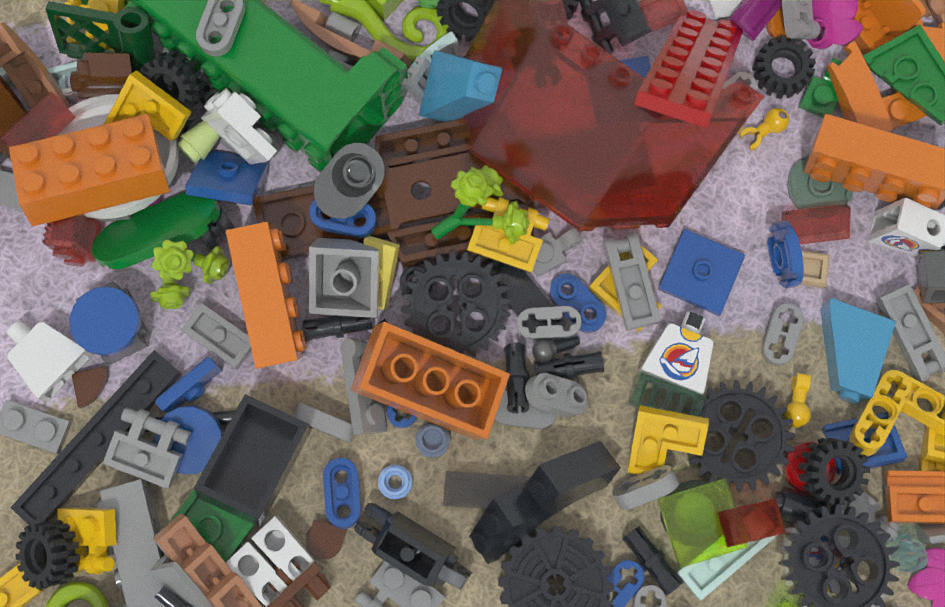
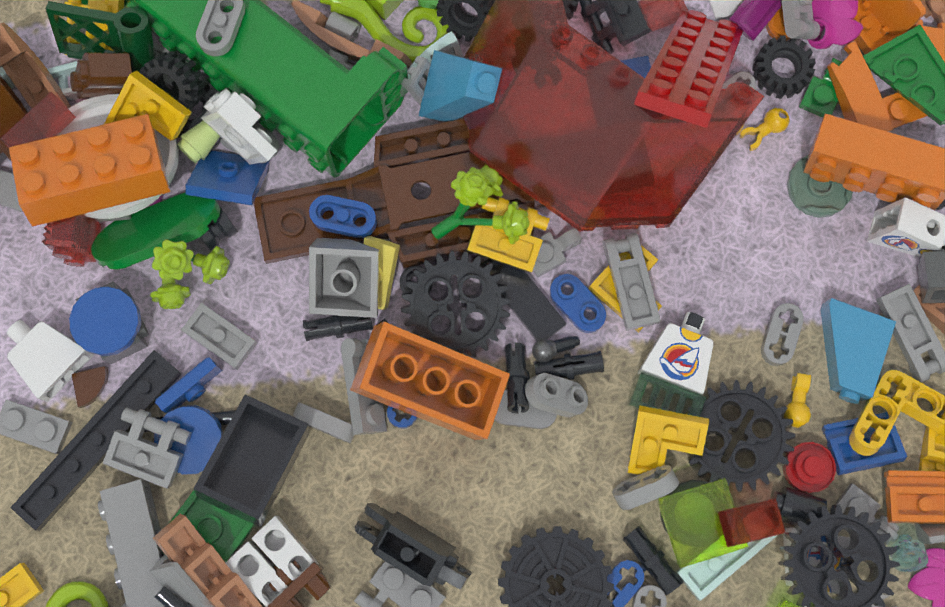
(47, 554): black tyre -> none
(94, 529): yellow plate -> none
(265, 294): orange brick -> none
(325, 539): reddish brown tile -> none
(341, 494): blue plate -> none
(349, 180): dark grey piece -> none
(387, 473): light blue plate -> none
(432, 440): sand blue plate -> none
(477, 489): clear smoke plate -> none
(546, 493): black arch -> none
(548, 314): light grey beam -> none
(701, 272): blue plate -> none
(785, 254): blue tile -> none
(815, 269): tan tile -> none
(820, 223): clear red tile -> none
(851, 475): black tyre -> none

